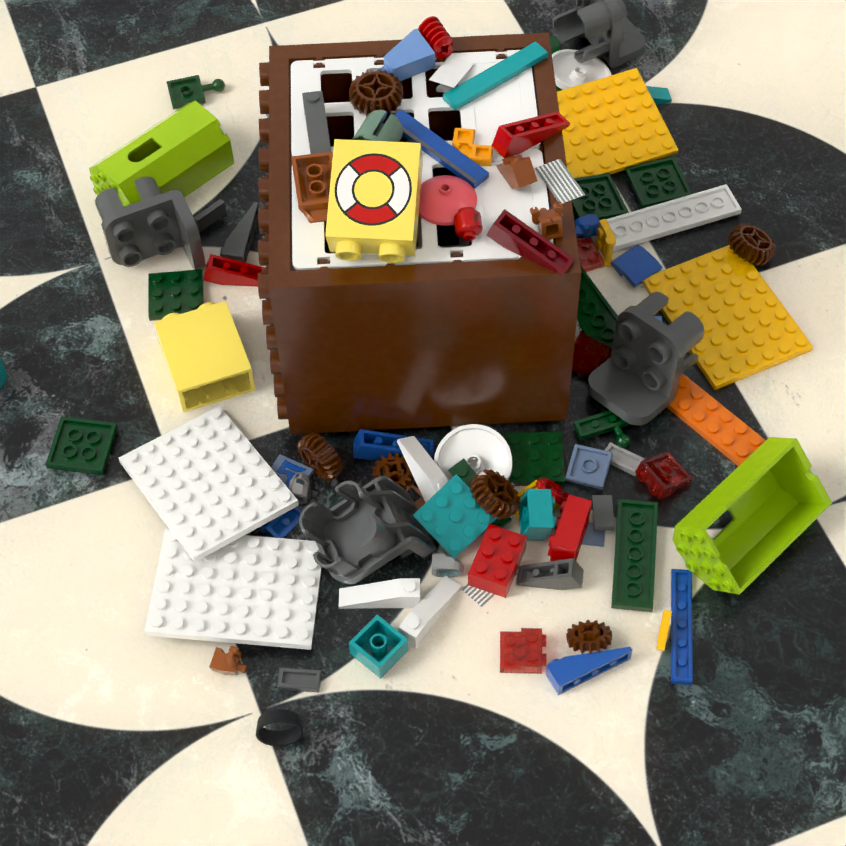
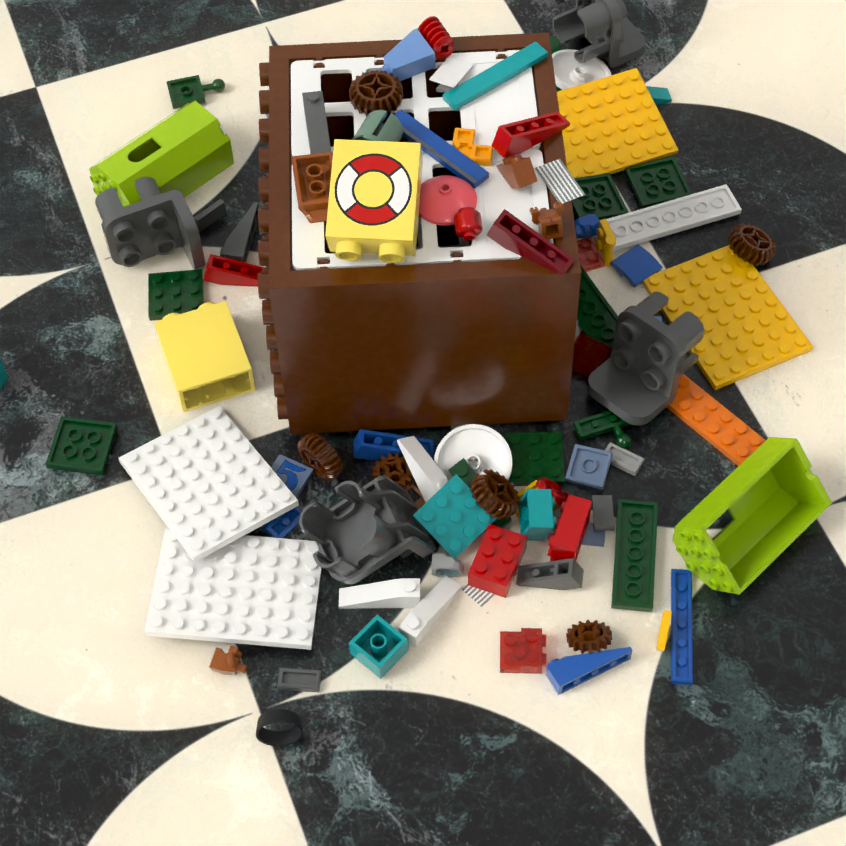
(300, 487): light grey rock -> none
(662, 475): clear red plate -> none

